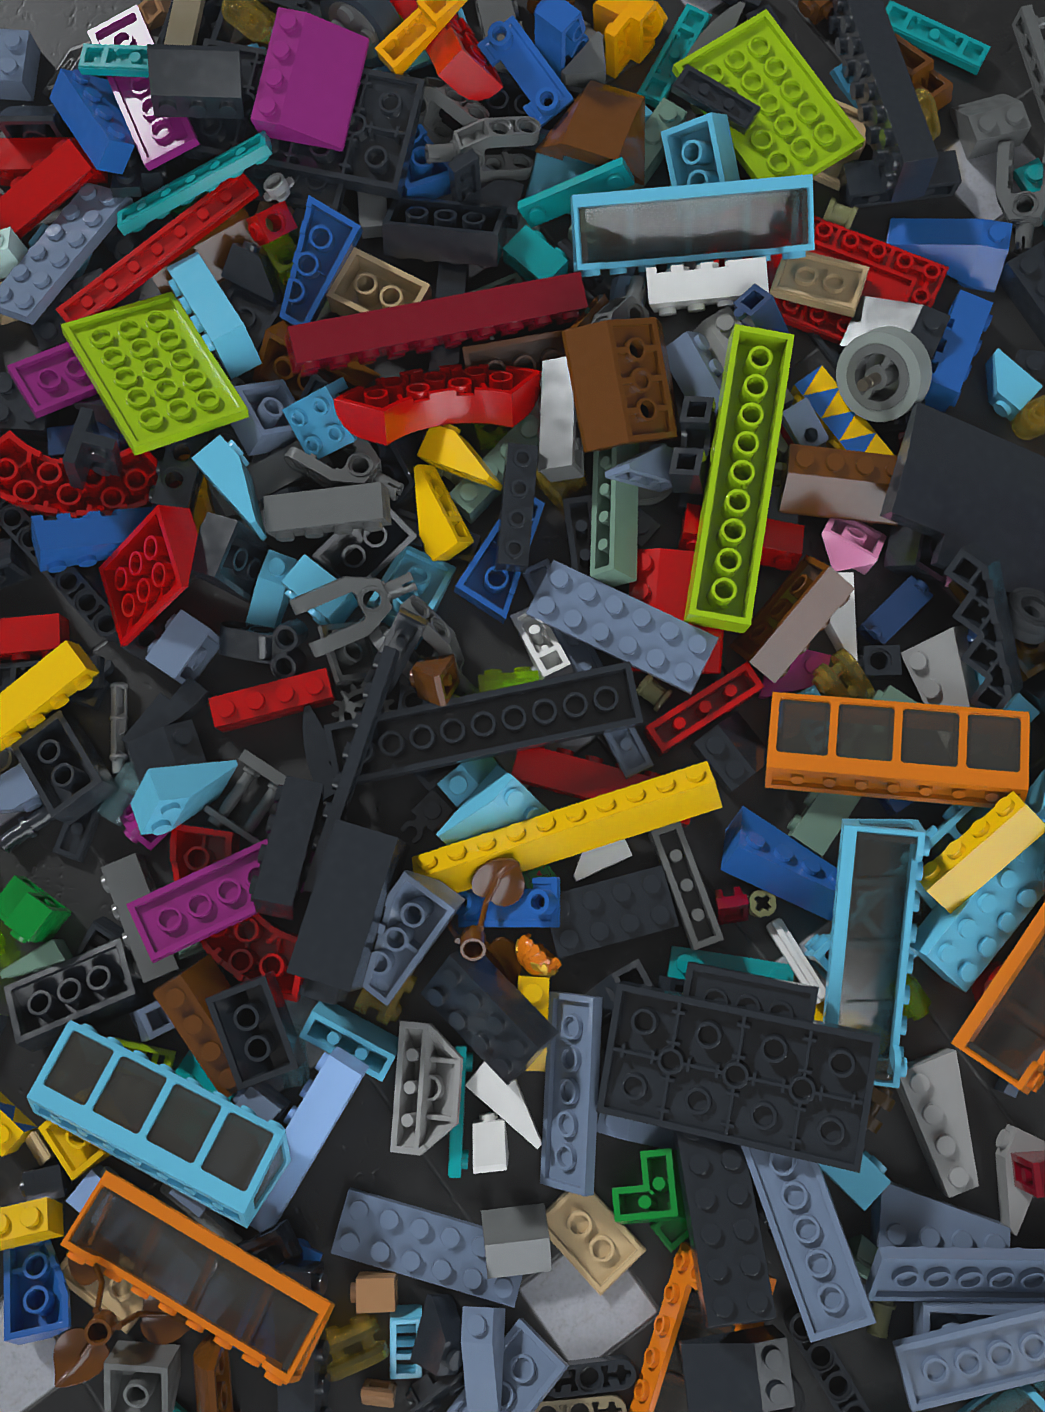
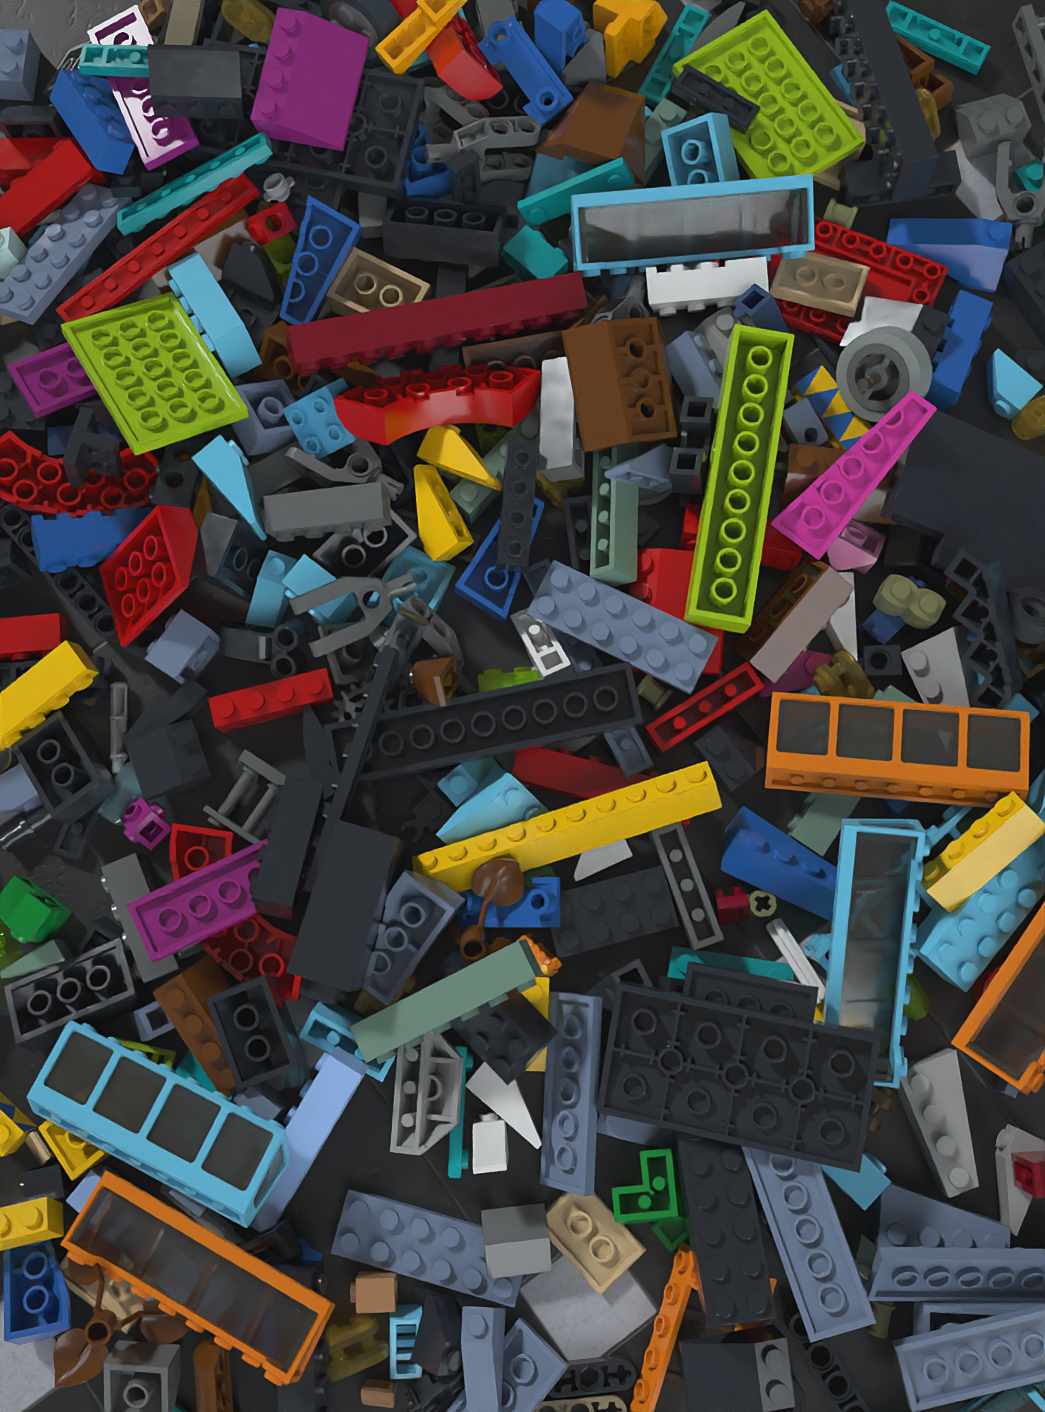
(177, 793): medium azure slope -> none
(447, 1000): none -> sand green brick
(837, 495): none -> dark pink wing
(915, 606): none -> olive brick

